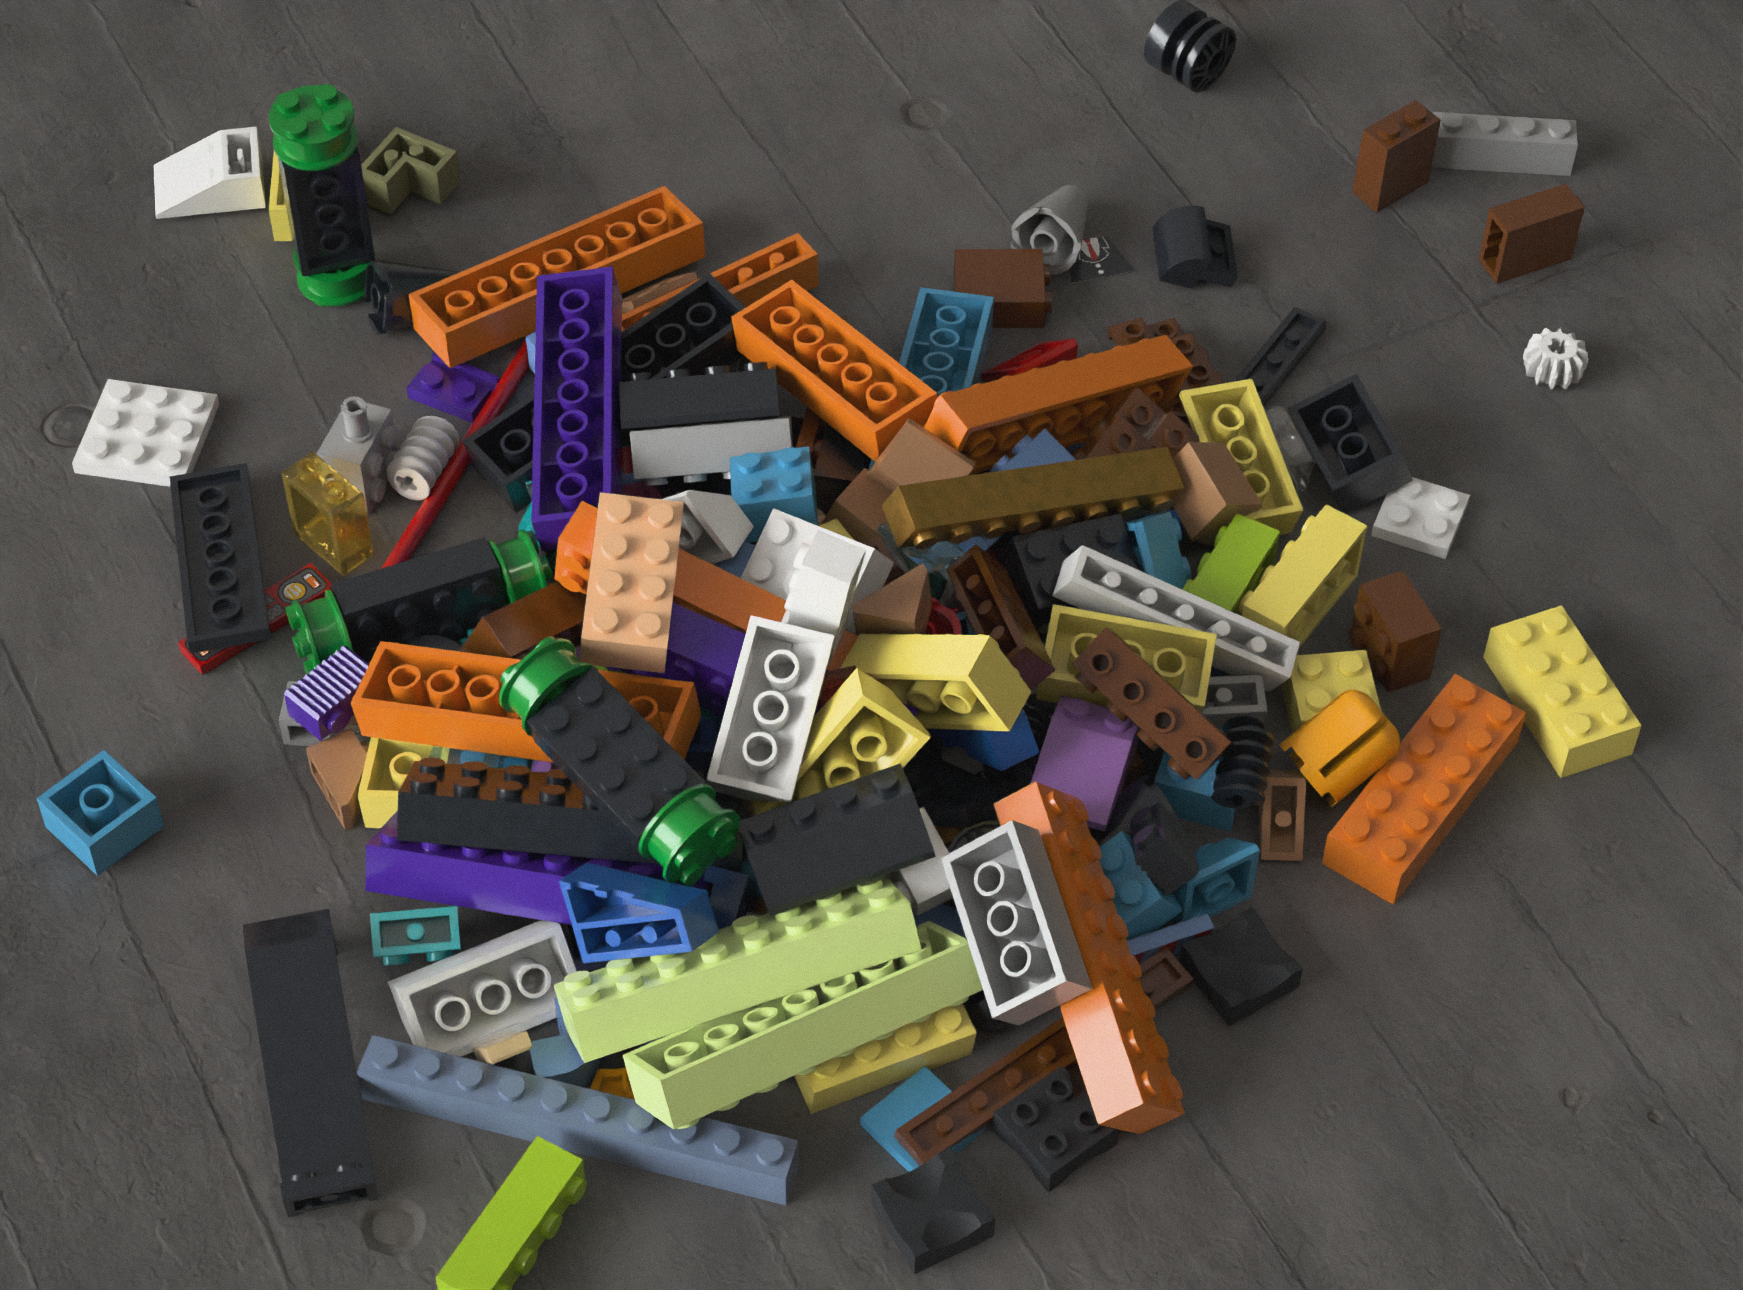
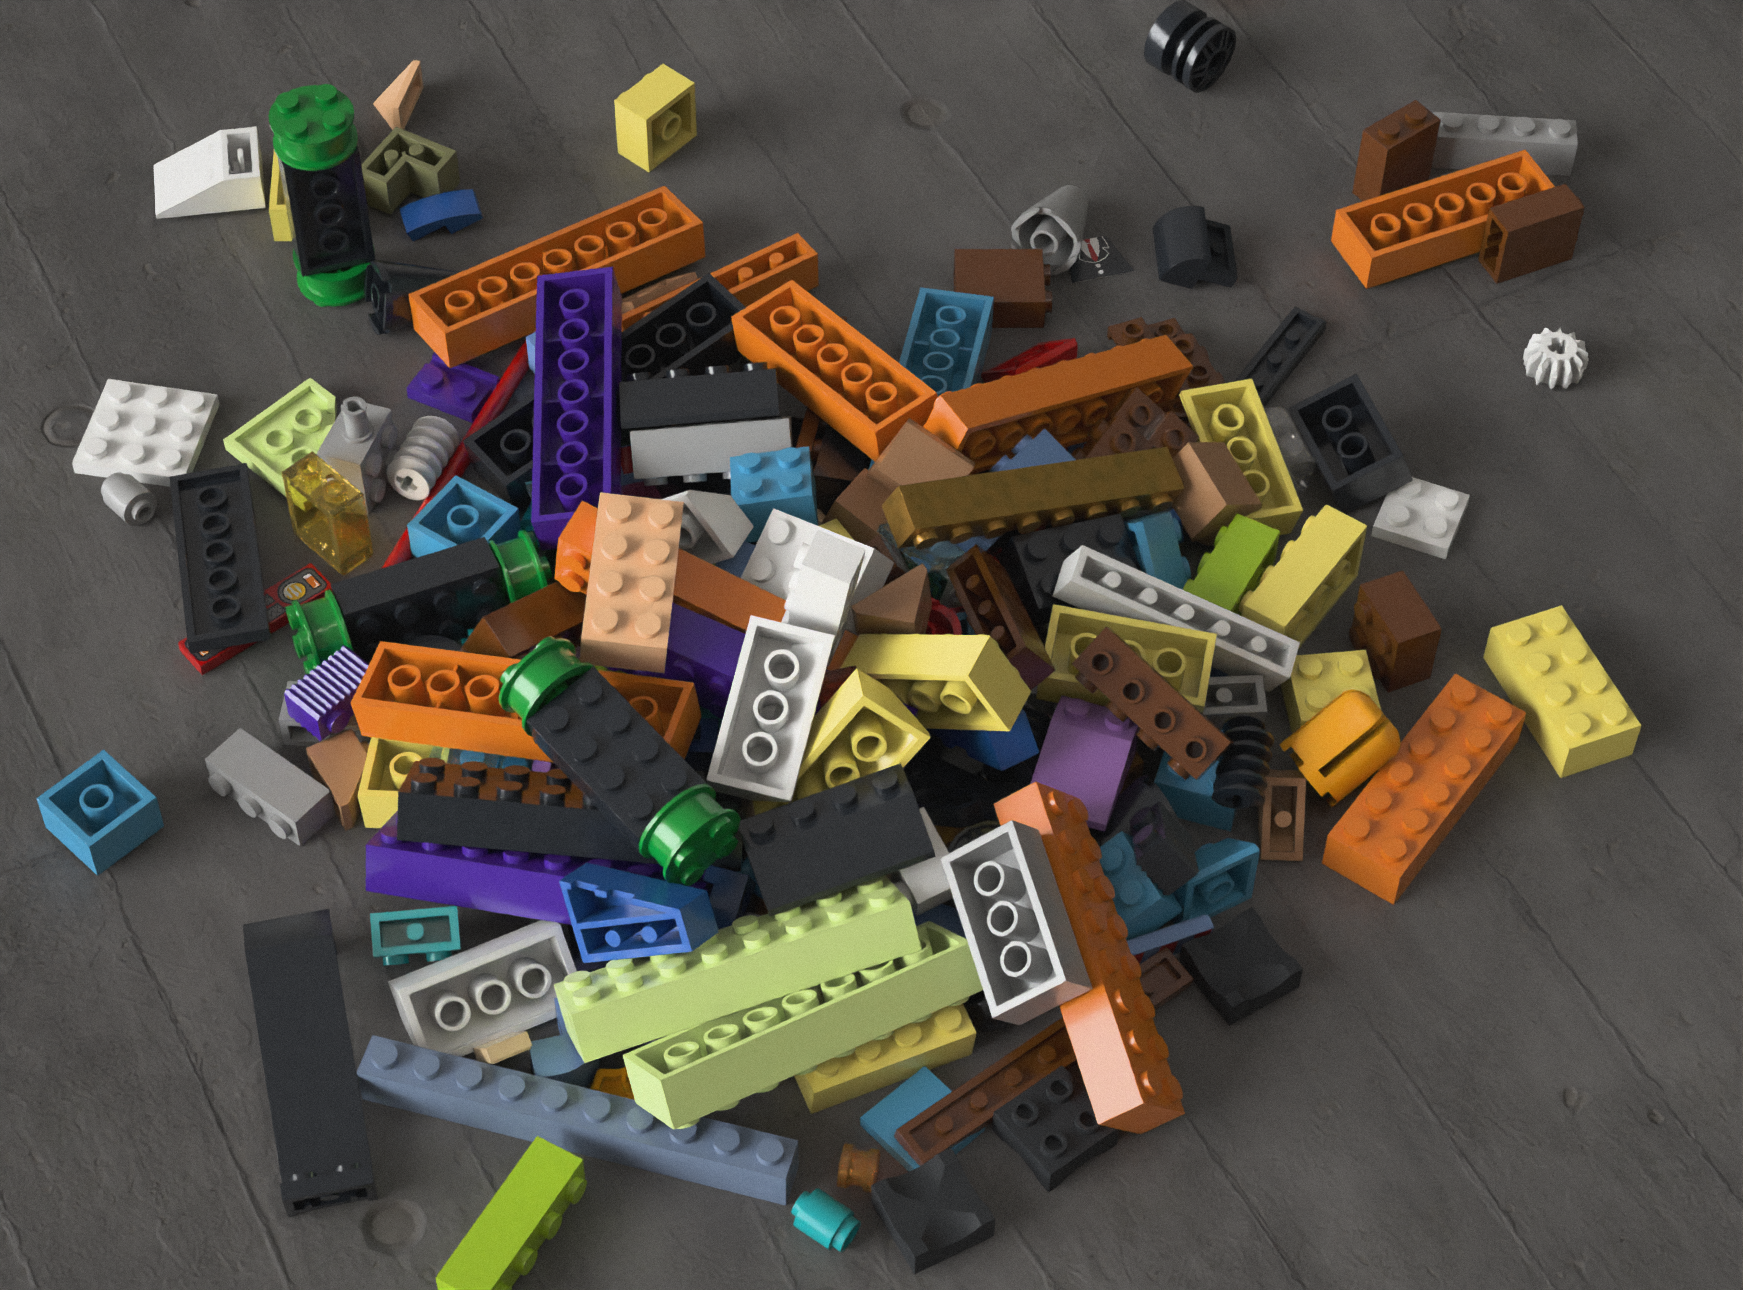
(128, 498): none -> light grey brick
(269, 787): none -> light grey brick
(284, 432): none -> yellowish green plate
(401, 96): none -> light nougat slope
(448, 209): none -> blue slope
(459, 516): none -> dark azure brick
(655, 117): none -> light yellow brick
(825, 1220): none -> teal brick
(858, 1167): none -> clear orange wheel
(1431, 219): none -> orange brick

